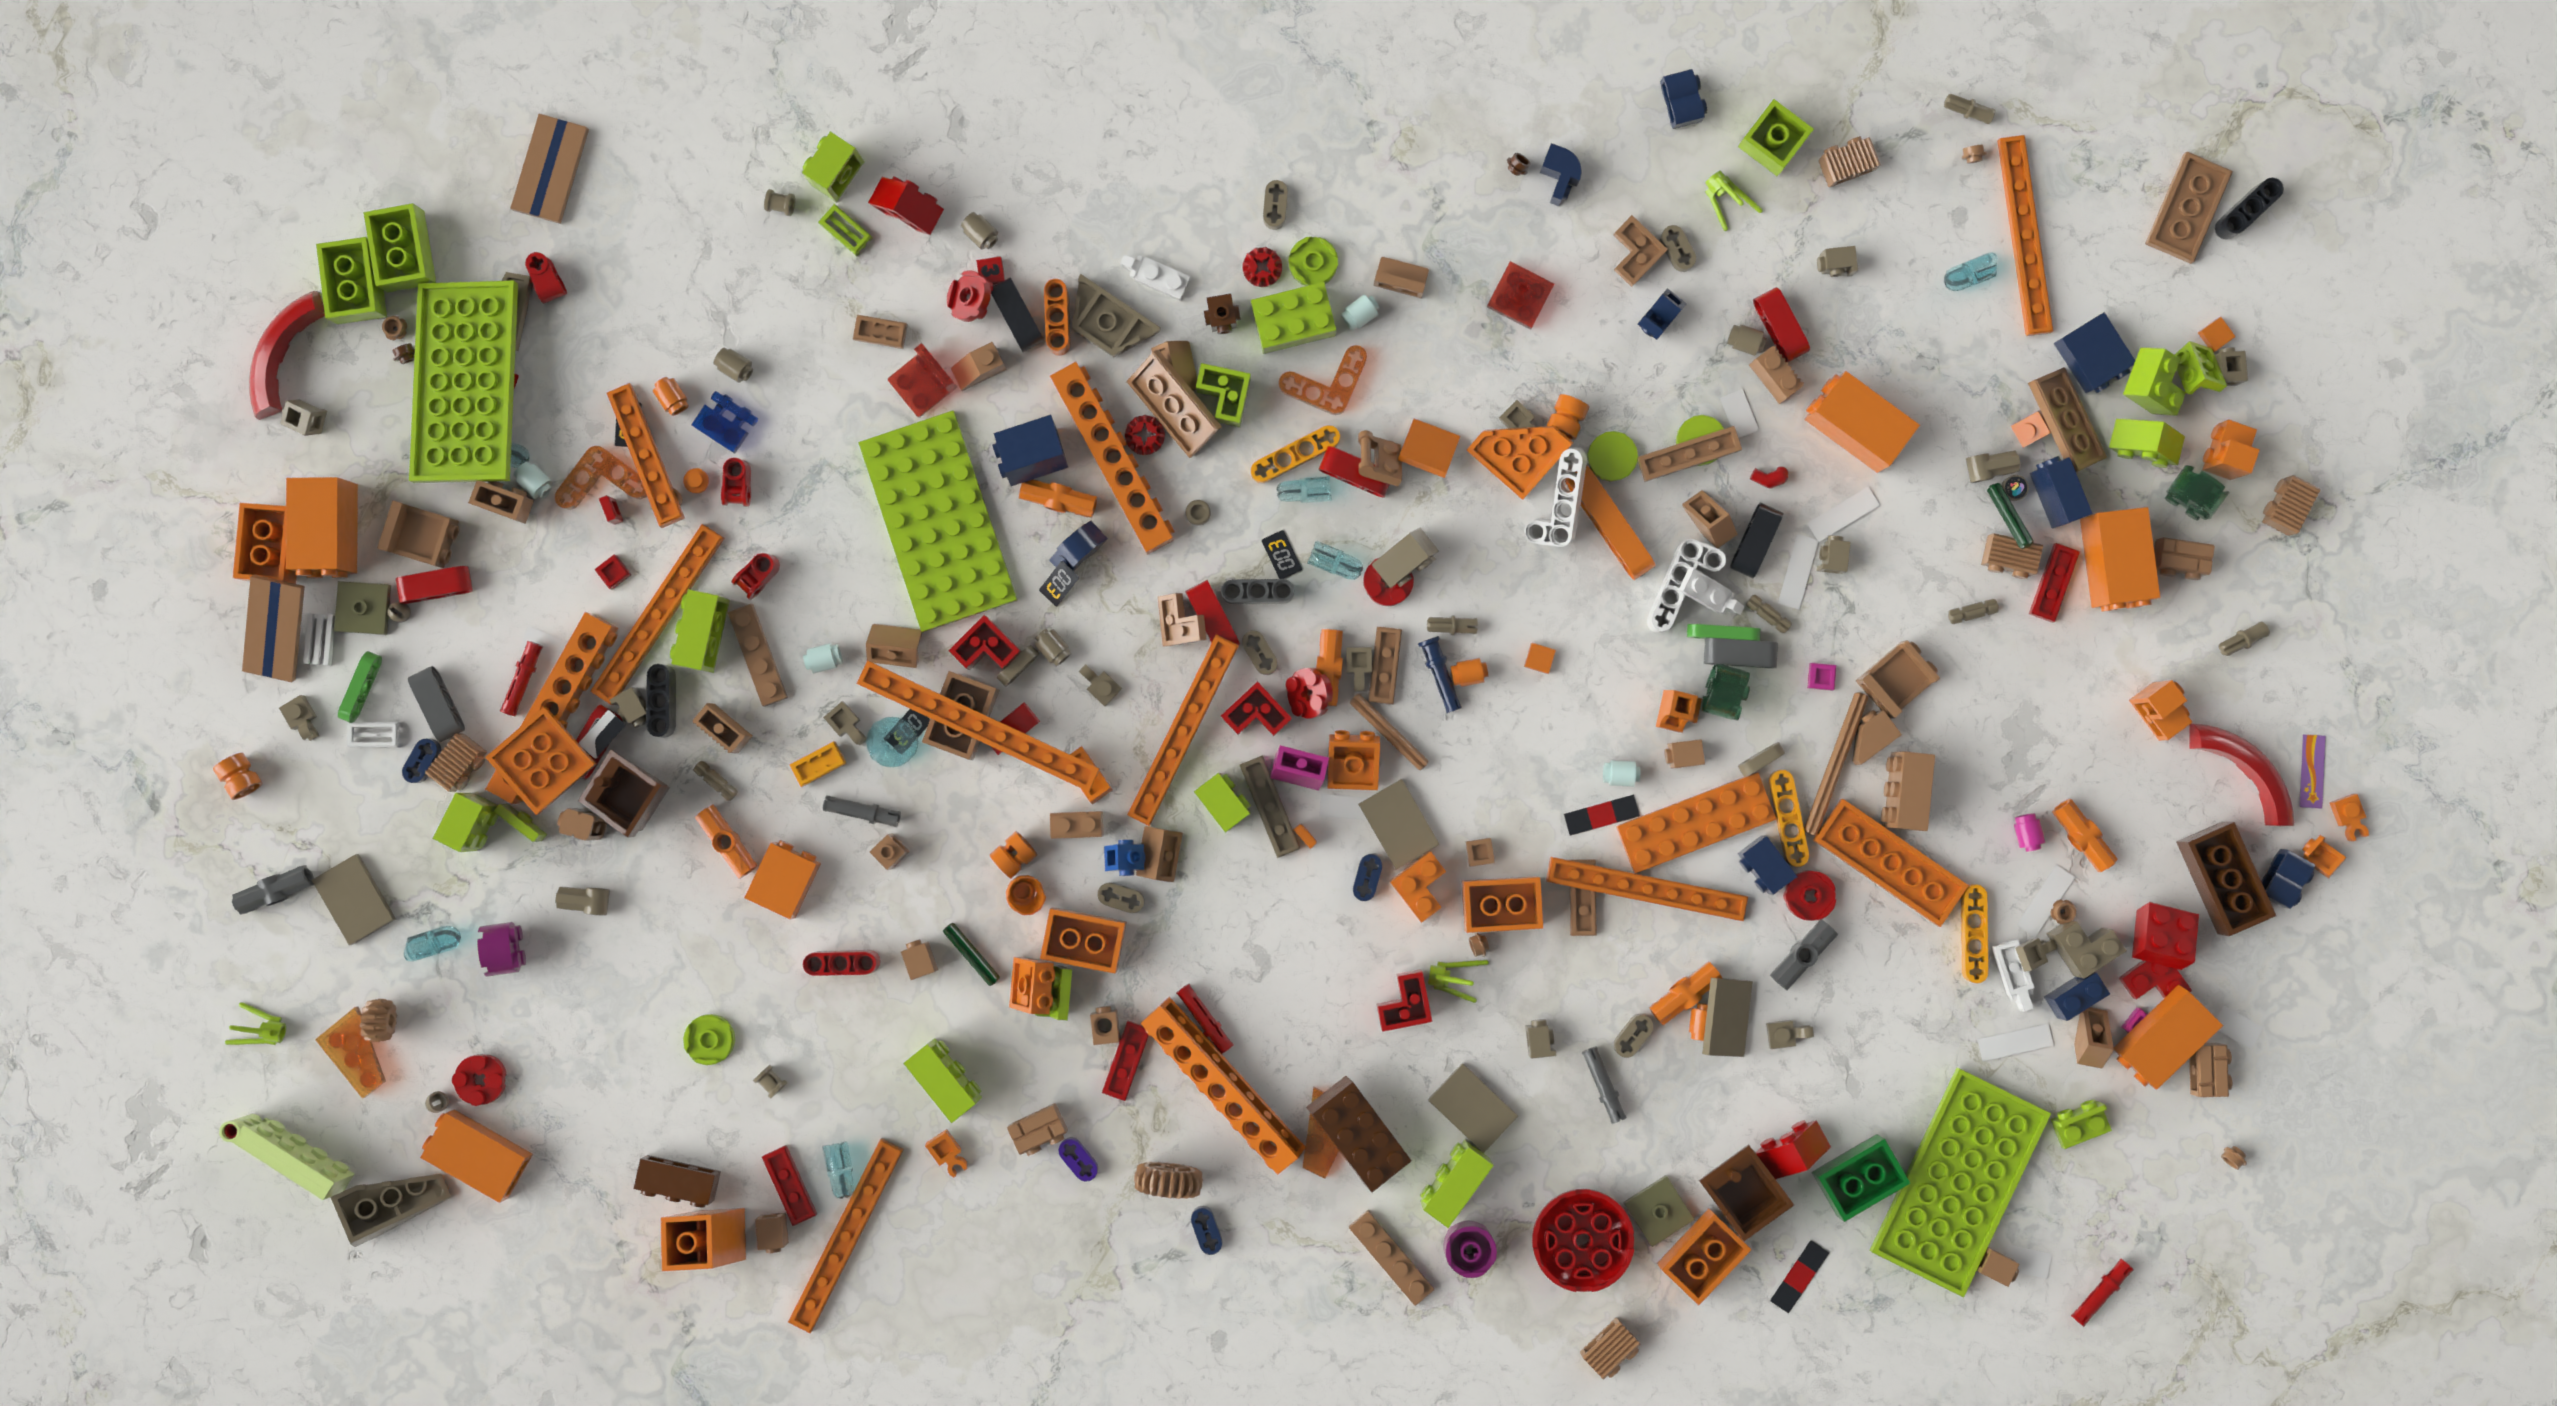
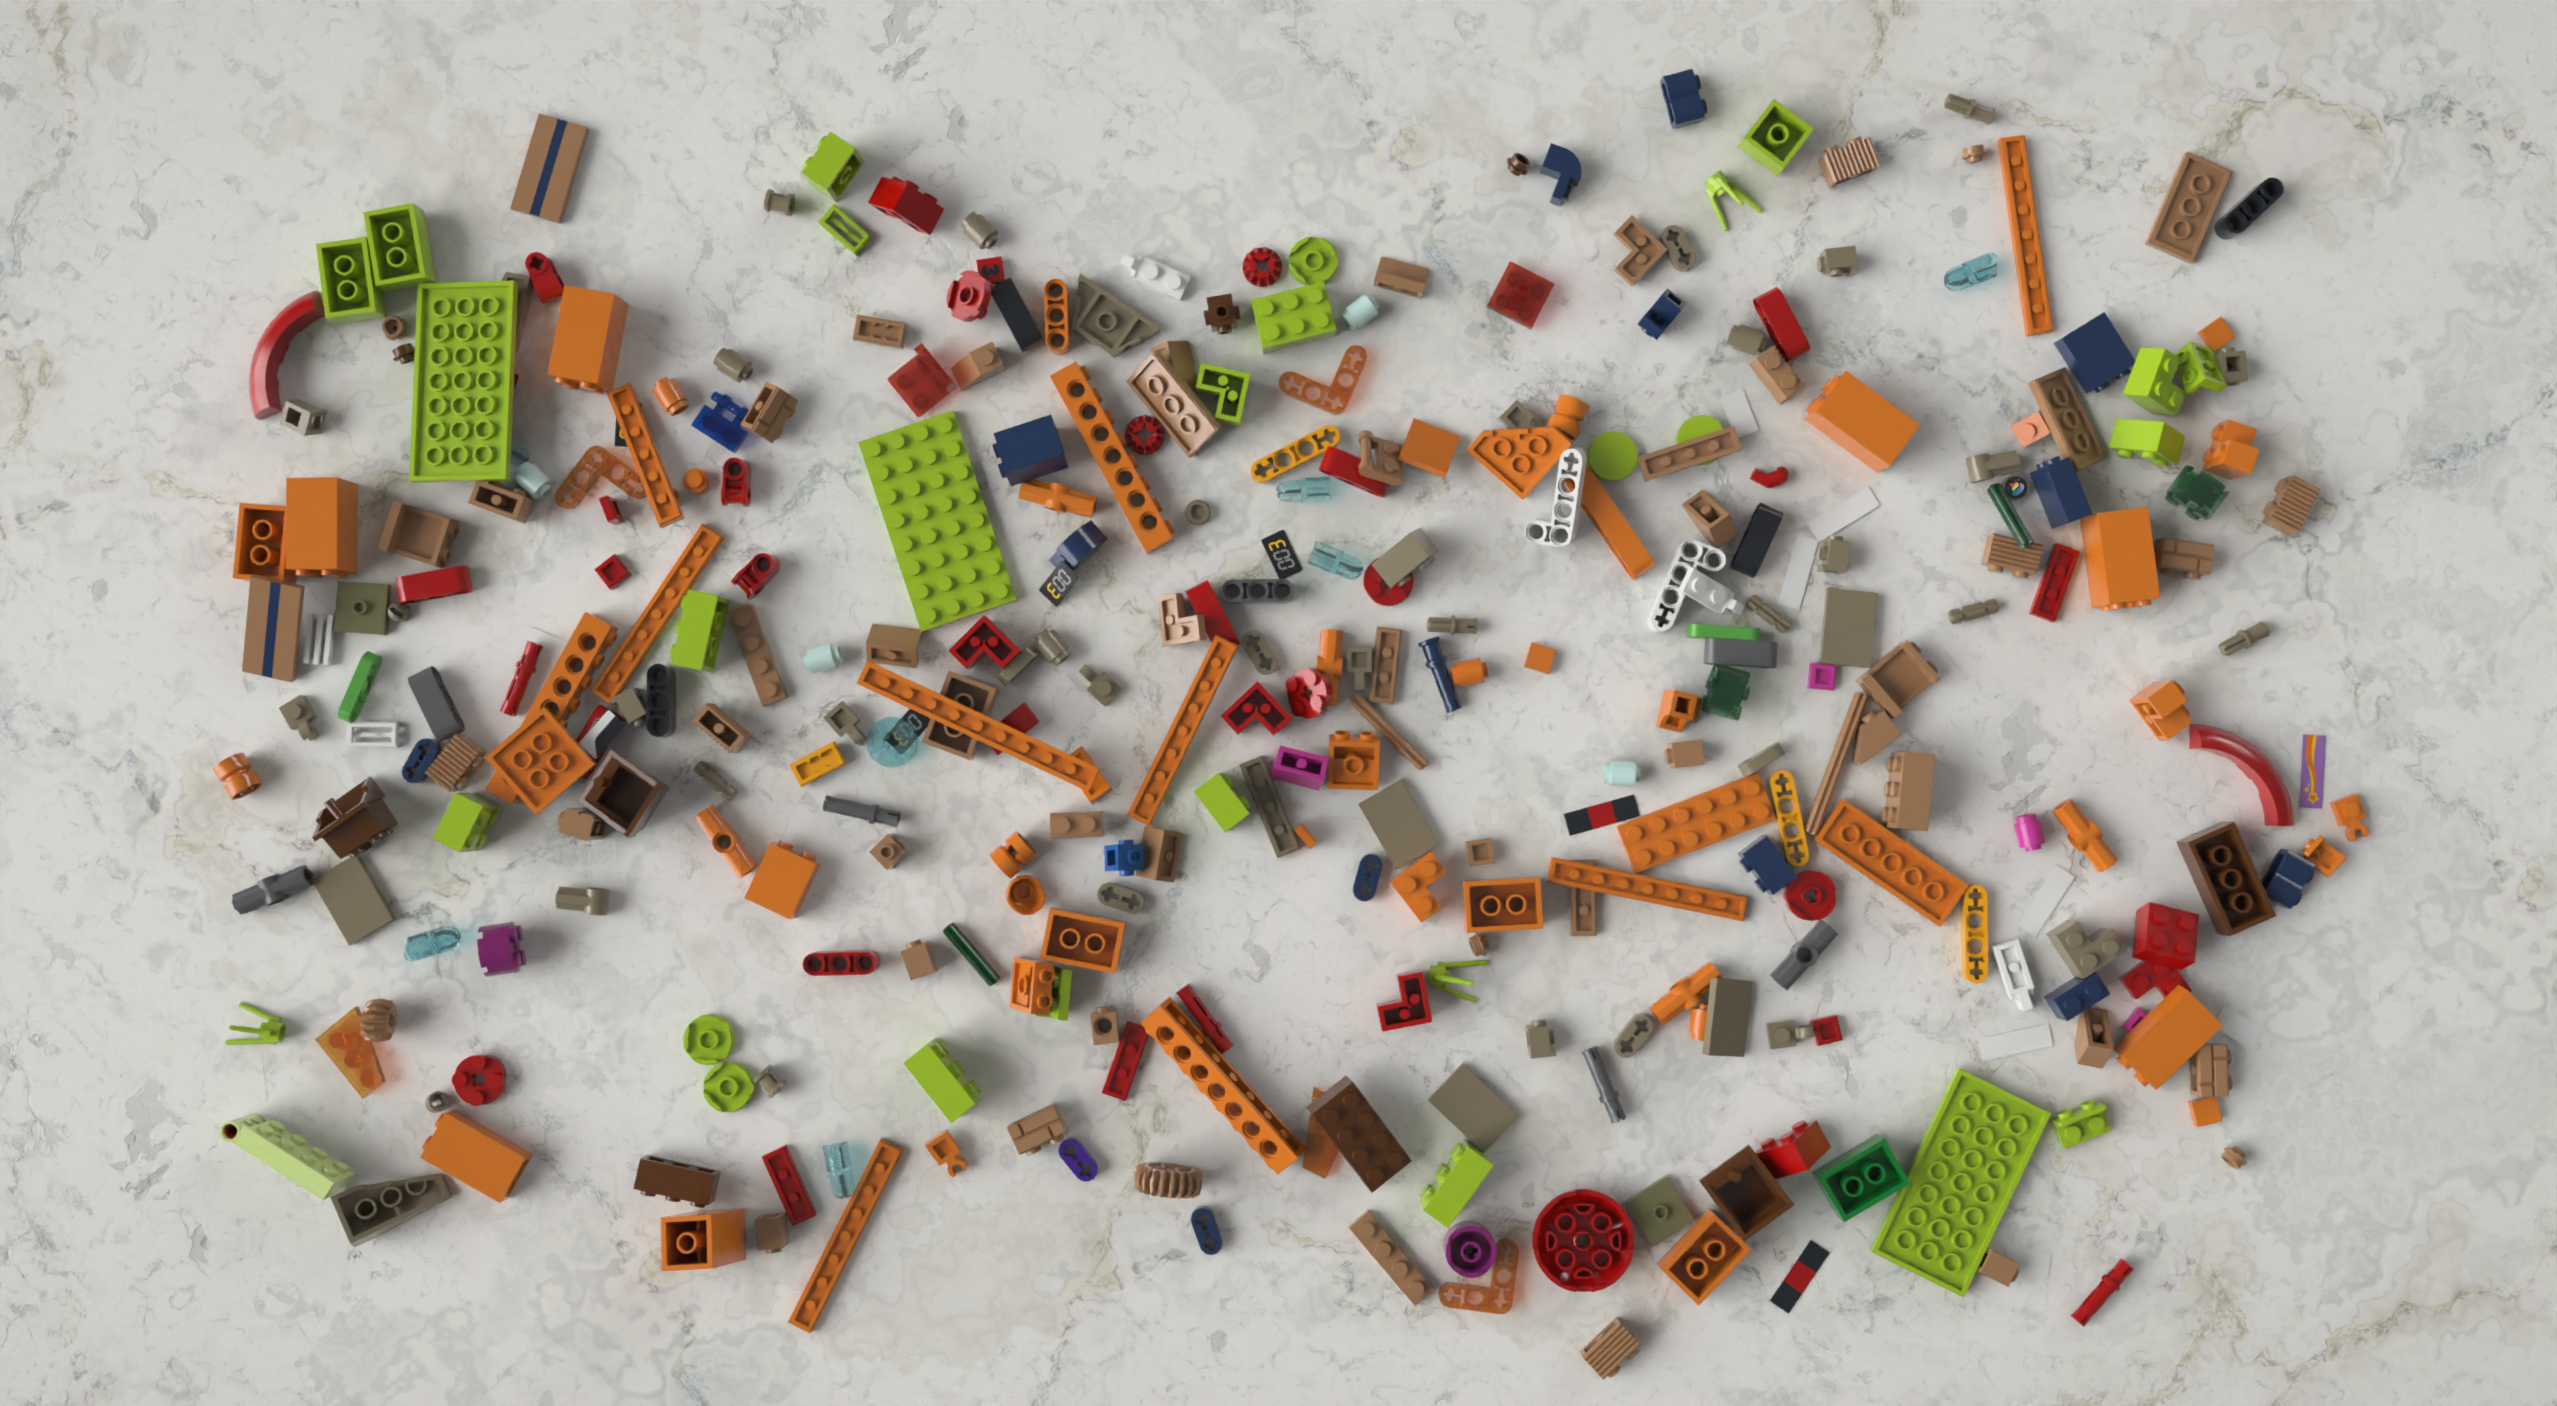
(355, 820): none -> reddish brown piece
(520, 821): lime plate -> none
(587, 339): none -> orange brick
(728, 1086): none -> lime tile
(769, 413): none -> medium nougat brick
(1281, 205): dark tan beam -> none
(1488, 1293): none -> clear orange beam
(1826, 1030): none -> red tile
(1848, 628): none -> dark tan tile
(2033, 953): dark tan plate -> none
(2069, 911): medium nougat plate -> none
(2205, 1111): none -> orange tile

